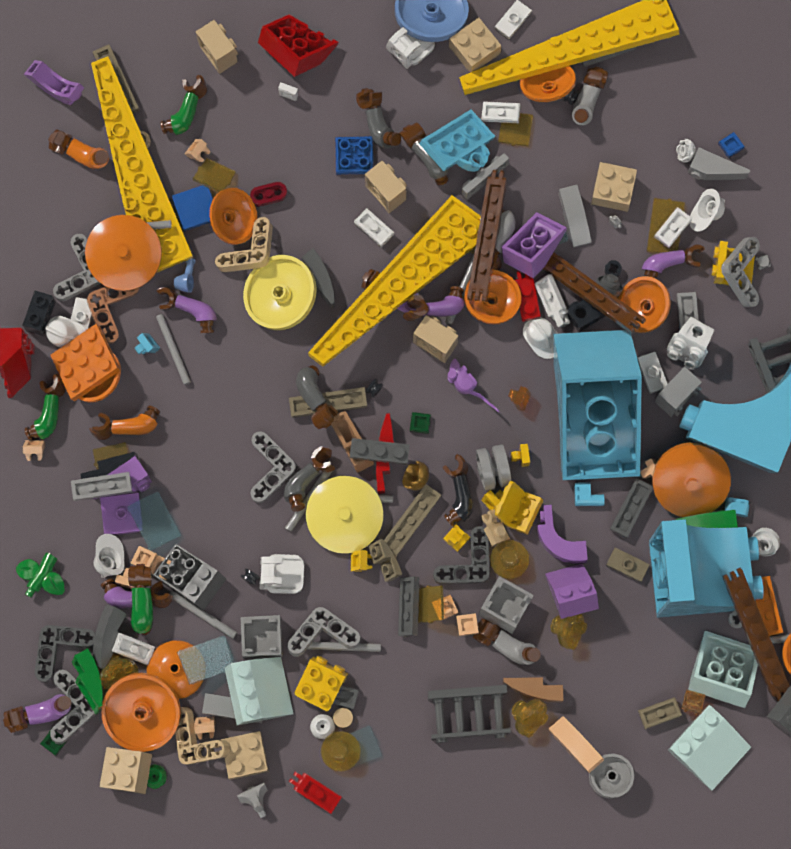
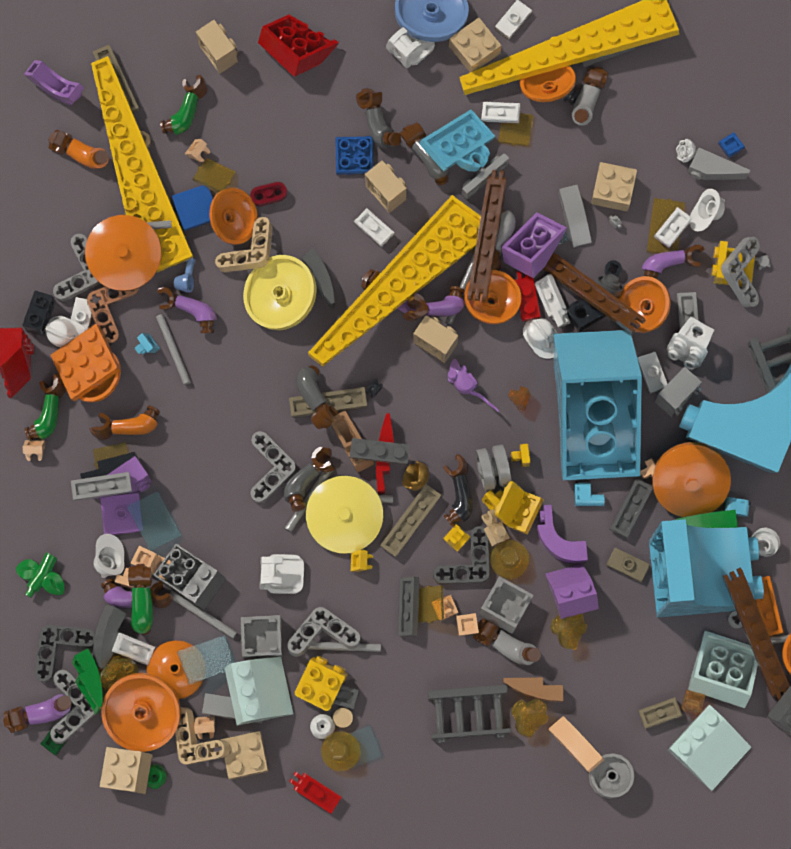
(250, 577): black bush -> none
(254, 797): light grey piece -> none
(288, 91): white tile -> none
(383, 555): dark tan slope -> none
(420, 423): dark green tile -> none

